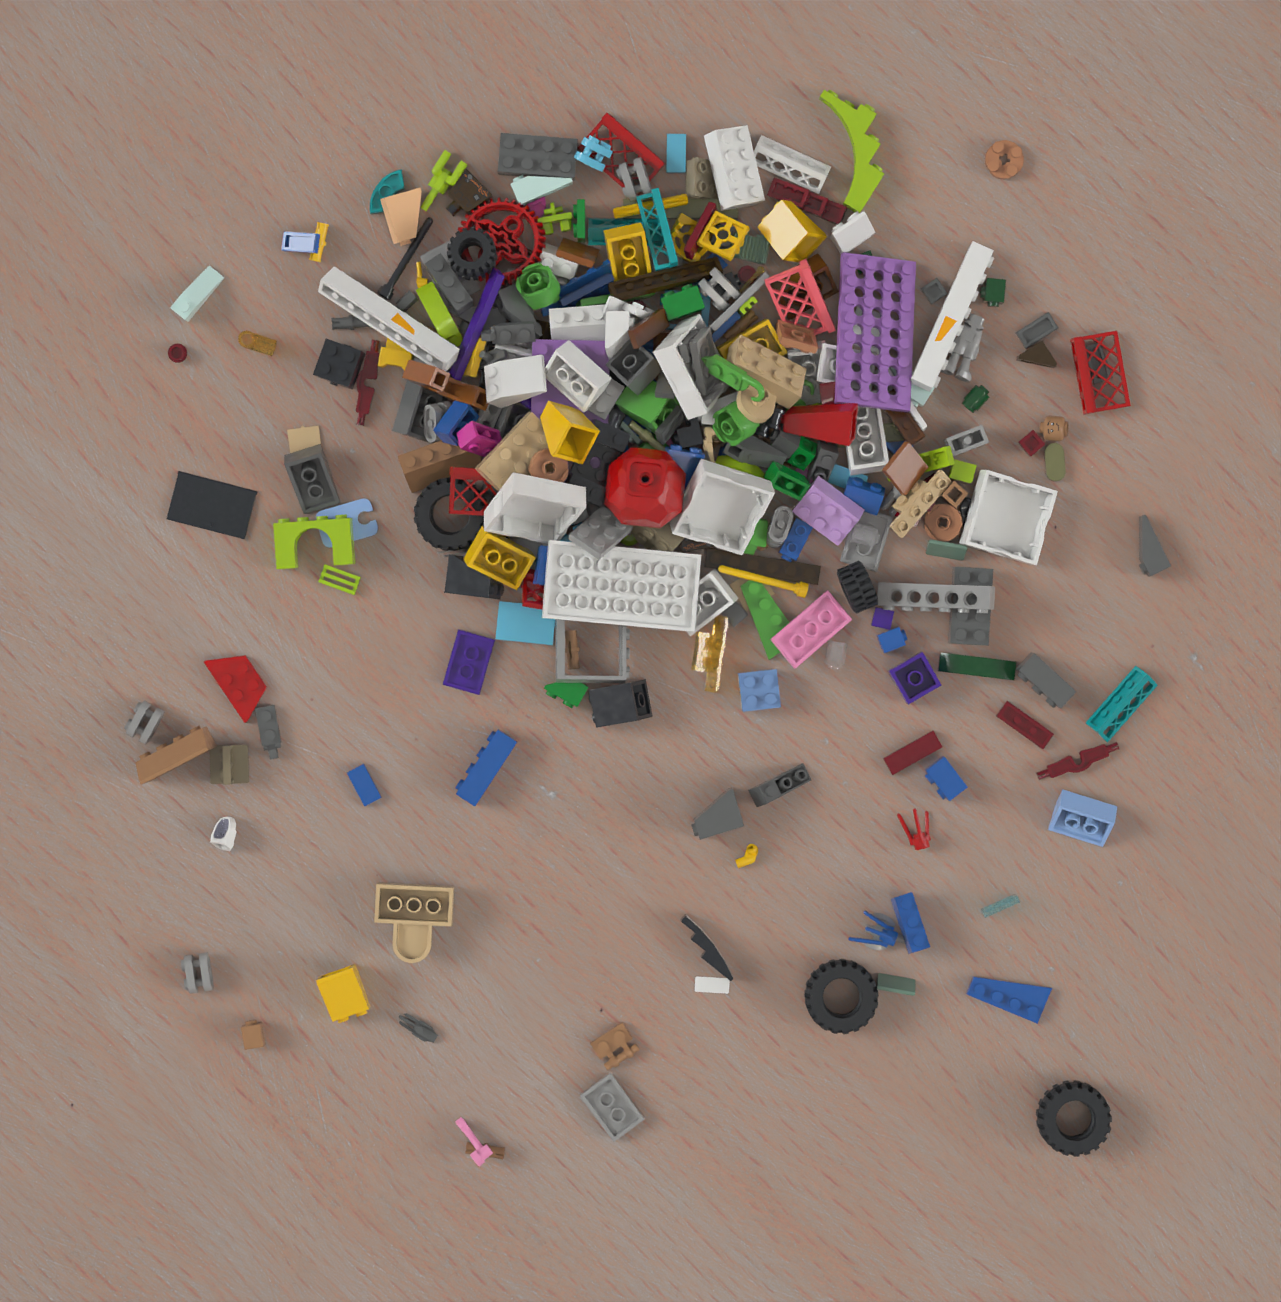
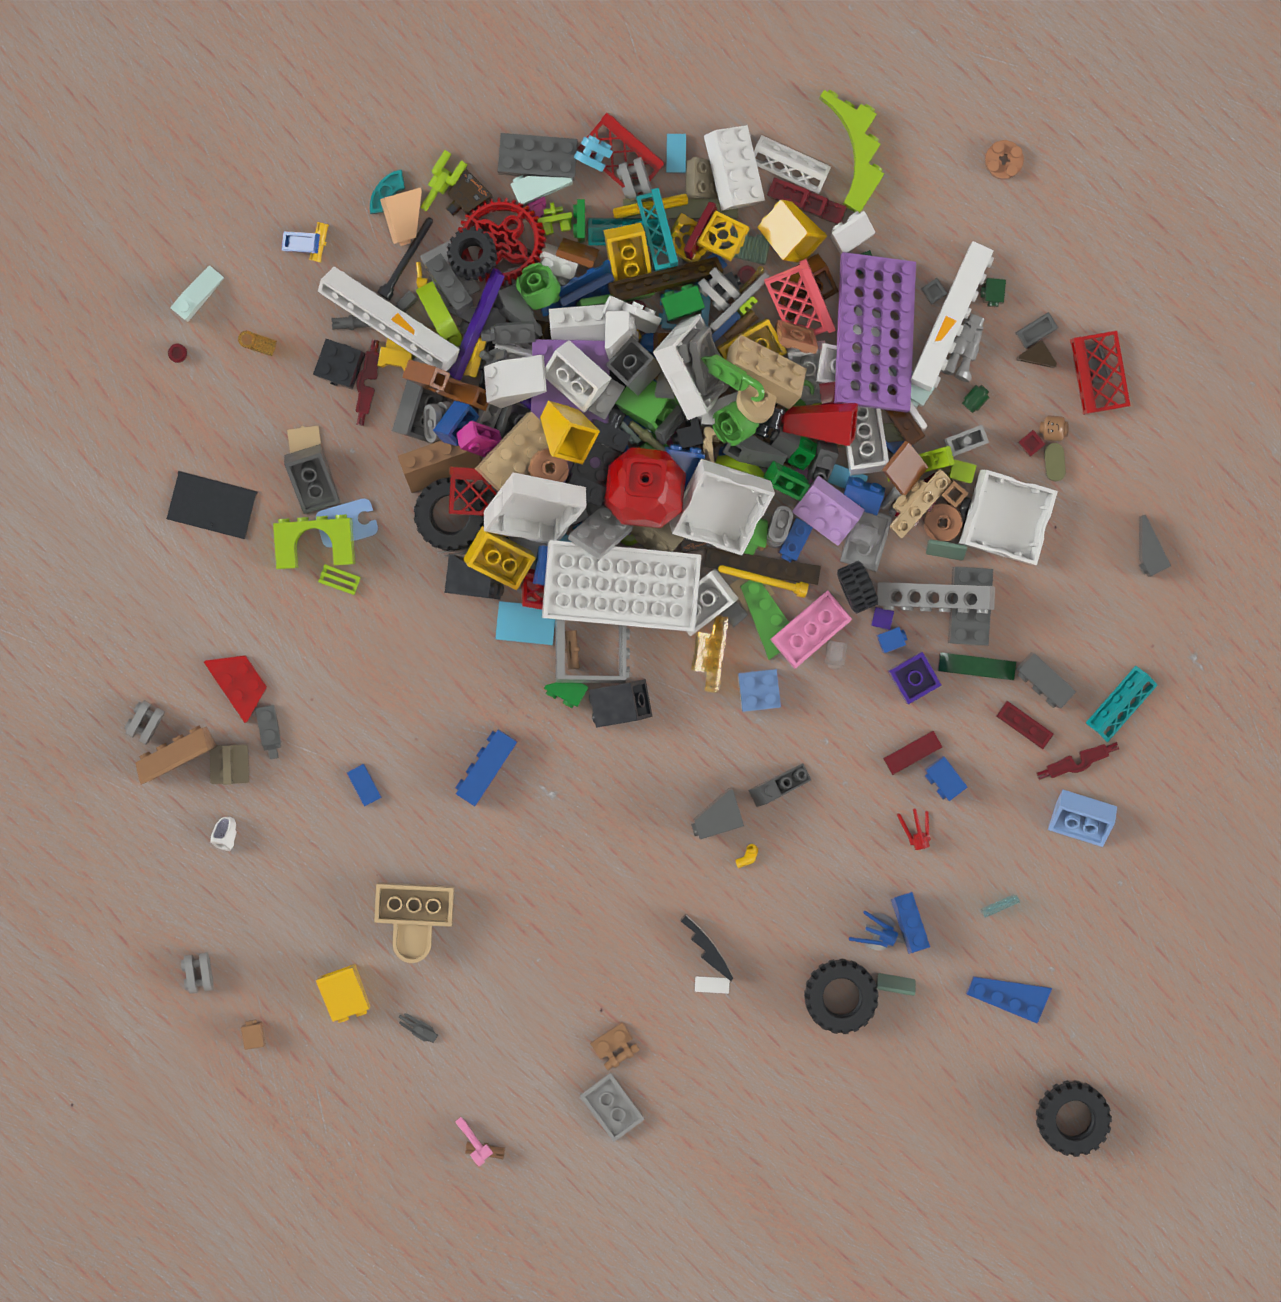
(468, 662): dark purple tile -> none
(648, 328): reddish brown tile -> none

